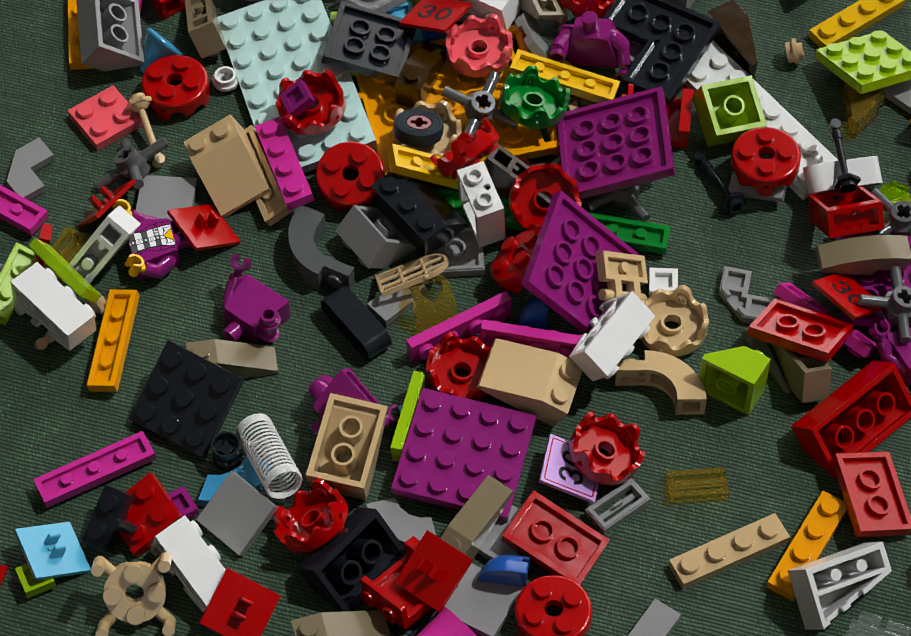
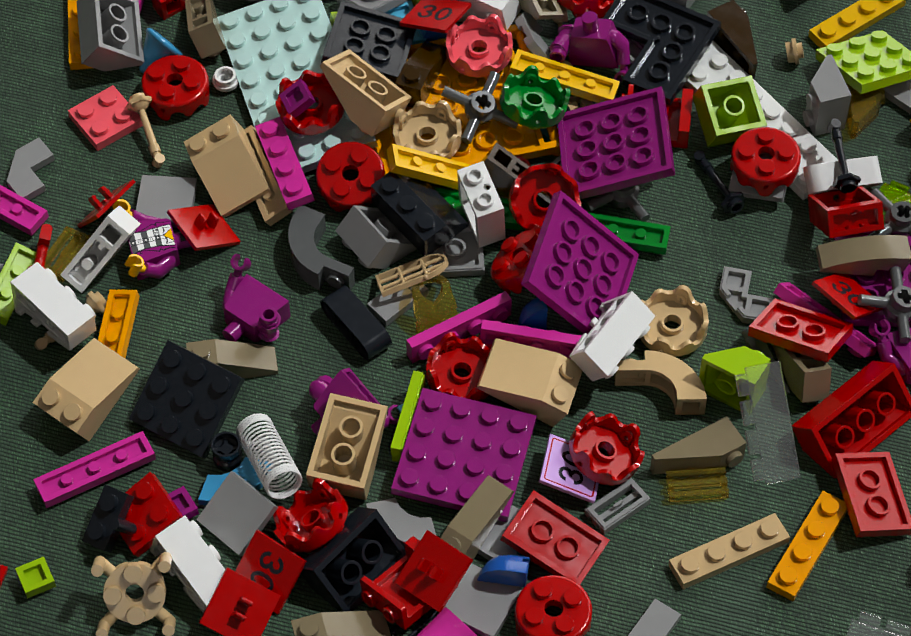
(52, 550): medium azure piece -> none
(64, 270): lime tile -> none
(86, 388): none -> tan slope
(132, 163): dark grey bar -> none
(271, 566): none -> red piece
(364, 92): none -> tan slope
(418, 128): black bush -> none
(467, 150): red plate -> none
(621, 269): tan plate -> none
(662, 279): white plate -> none
(708, 448): none -> dark tan slope
(773, 427): none -> clear windscreen
(826, 98): none -> light grey slope
(837, 580): white wedge -> none

